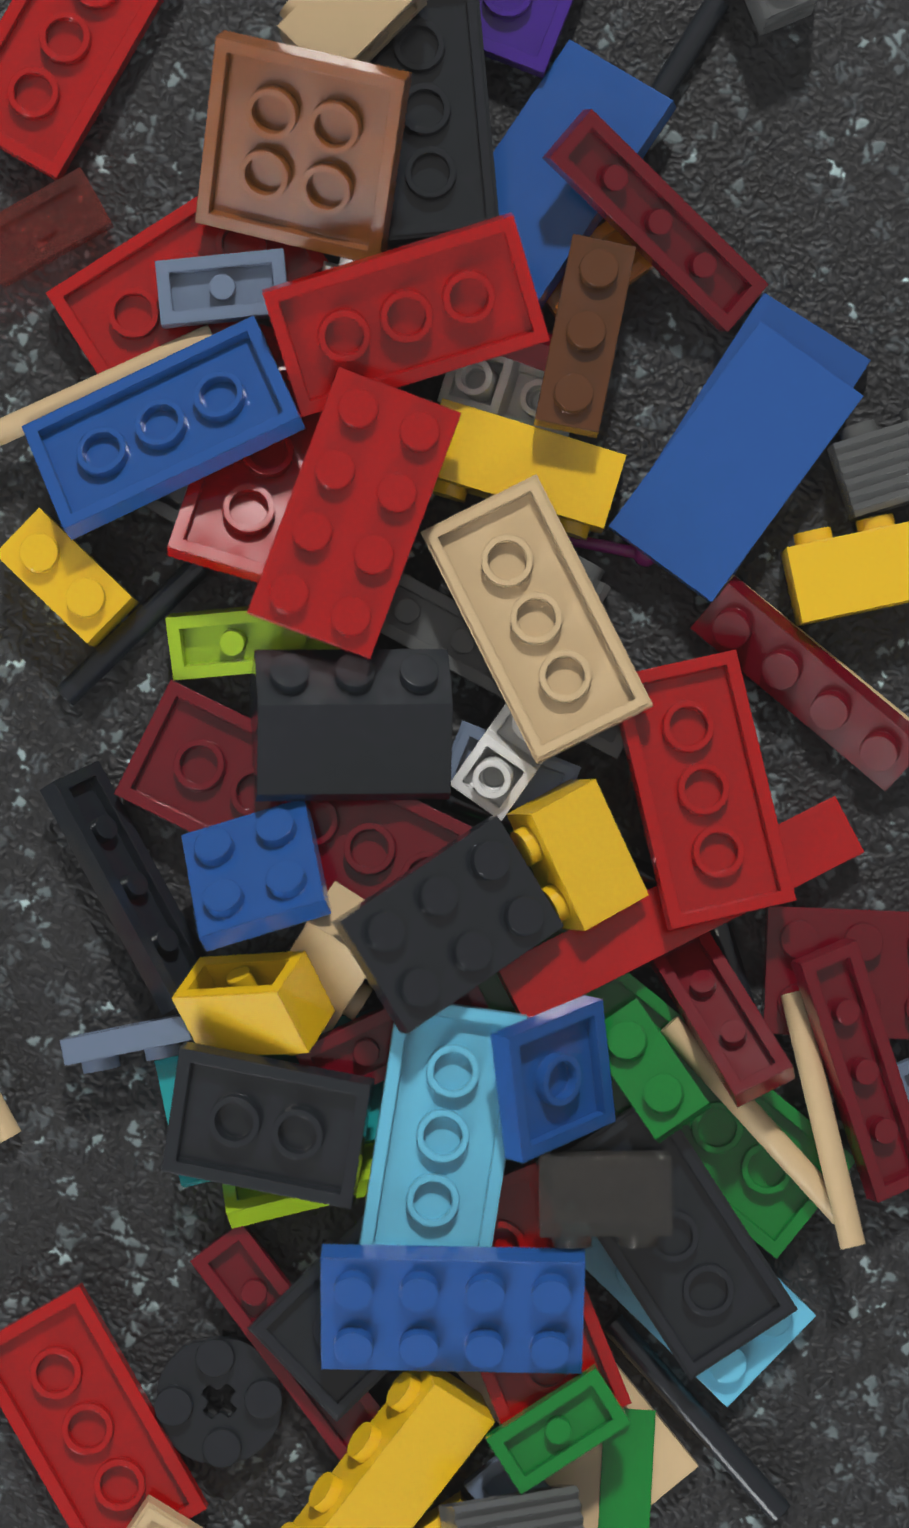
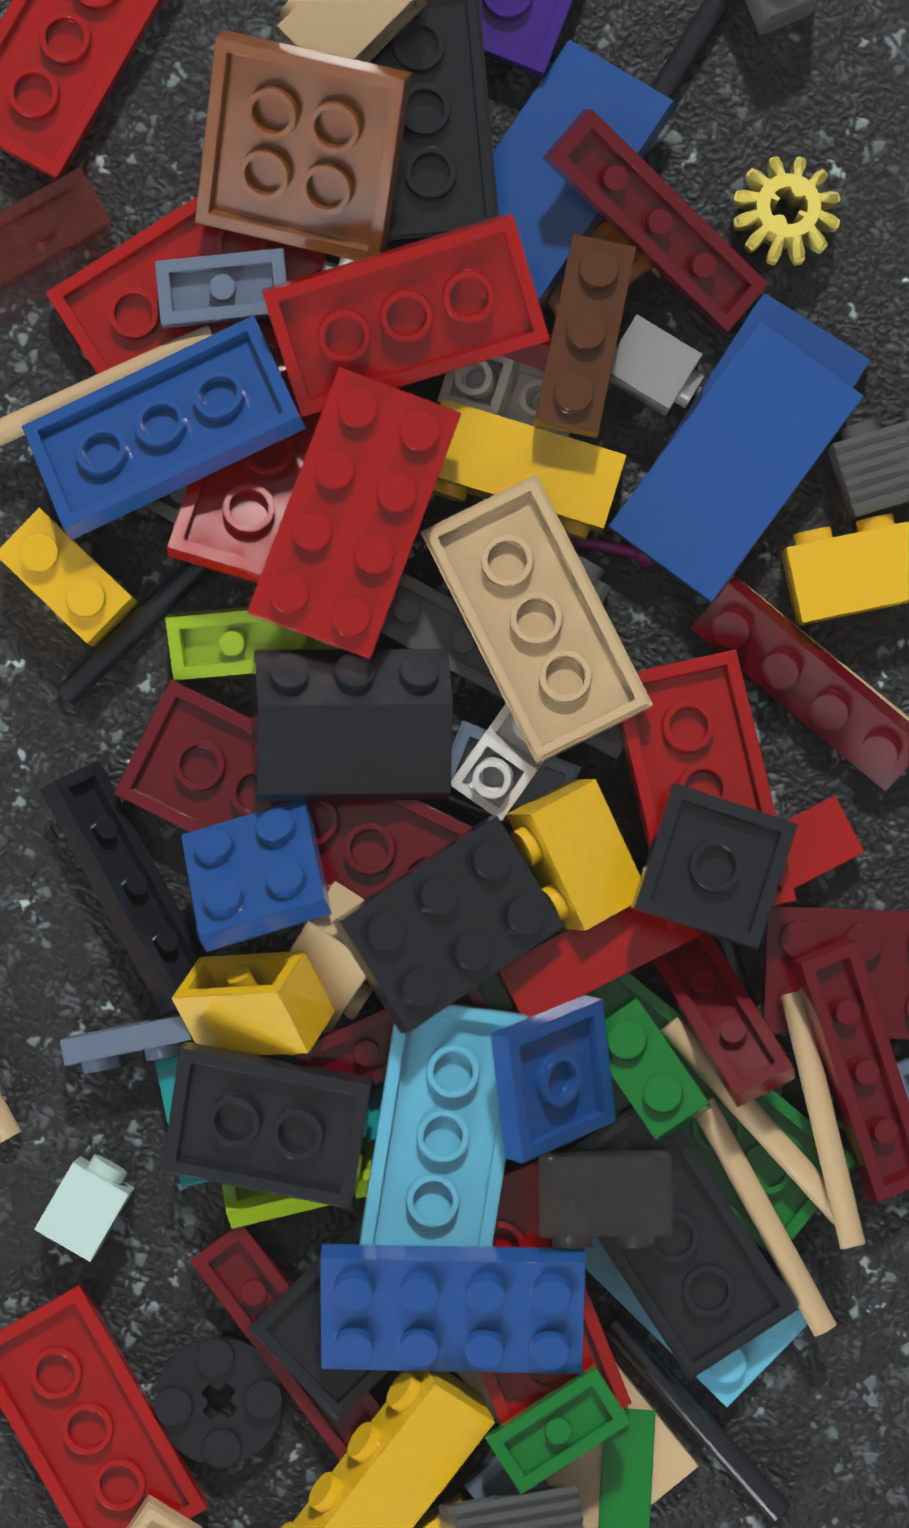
(86, 1205): none -> light aqua brick
(655, 367): none -> light grey brick
(714, 866): none -> black plate
(765, 1220): none -> tan bar
(797, 193): none -> light yellow gear

